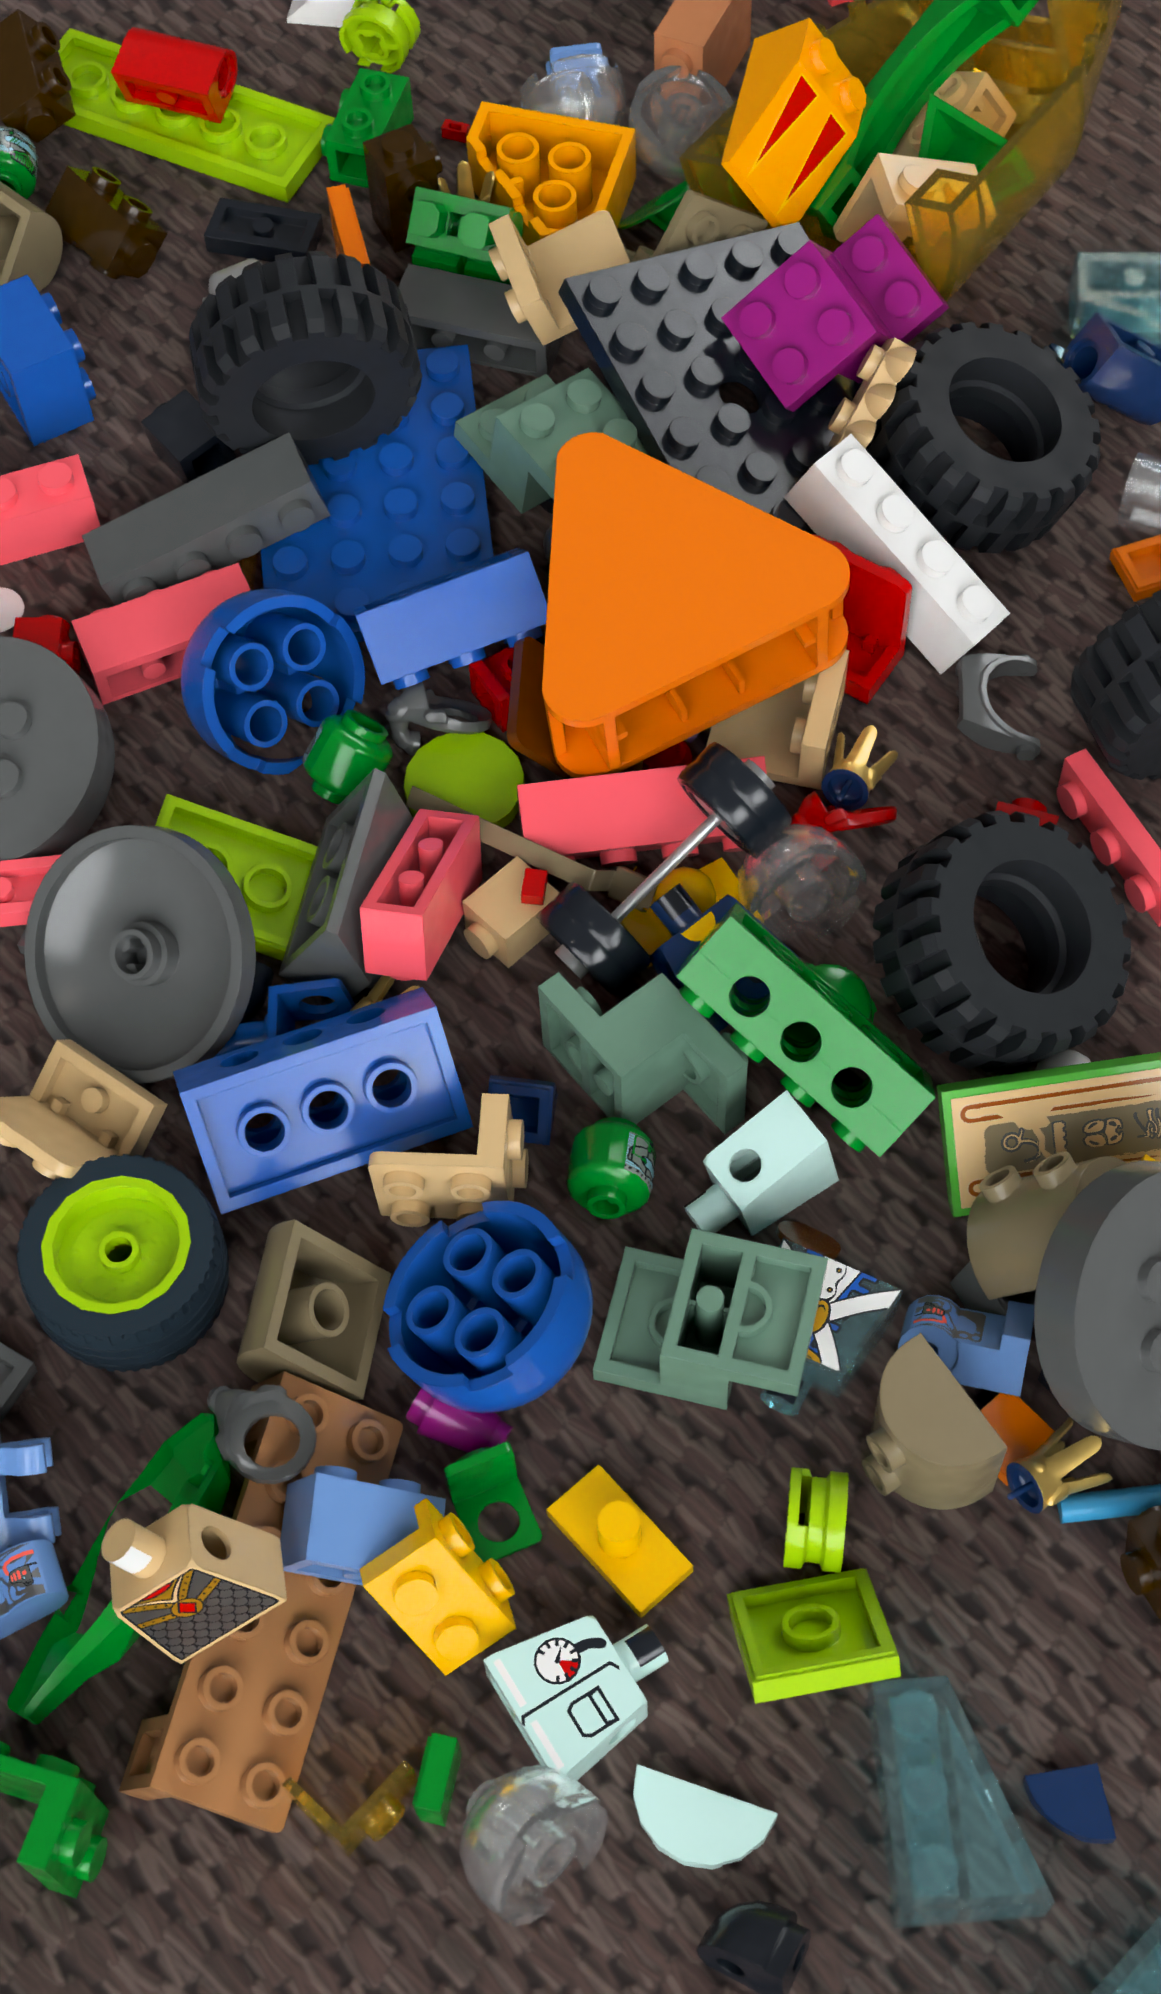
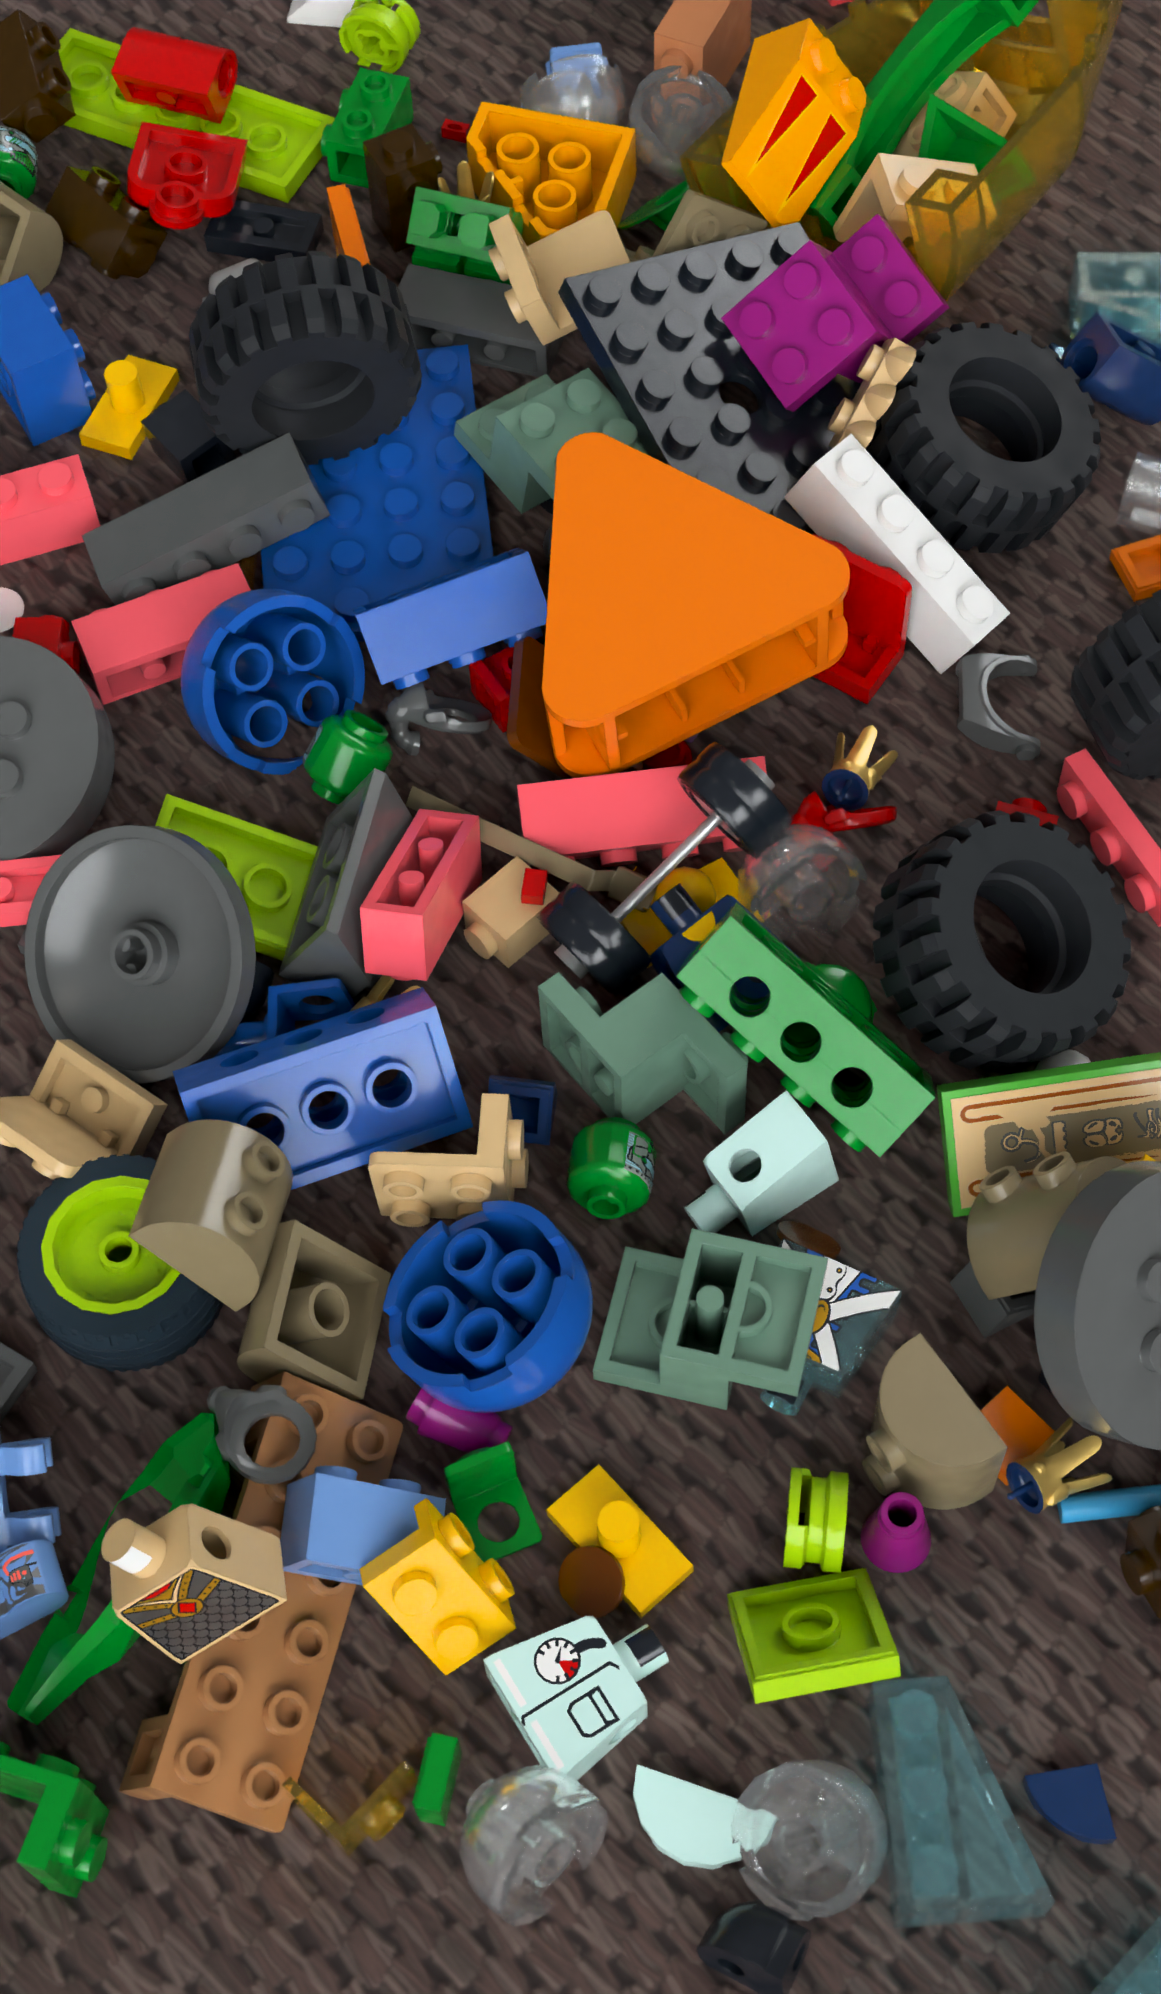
(131, 395): none -> yellow tile
(185, 174): none -> red plate
(215, 1206): none -> dark tan brick
(469, 773): lime tile -> none
(591, 1581): none -> reddish brown piece
(790, 728): tan bracket -> none
(810, 1838): none -> clear cylinder
(892, 1546): none -> magenta cone
(974, 1345): medium blue leg -> none

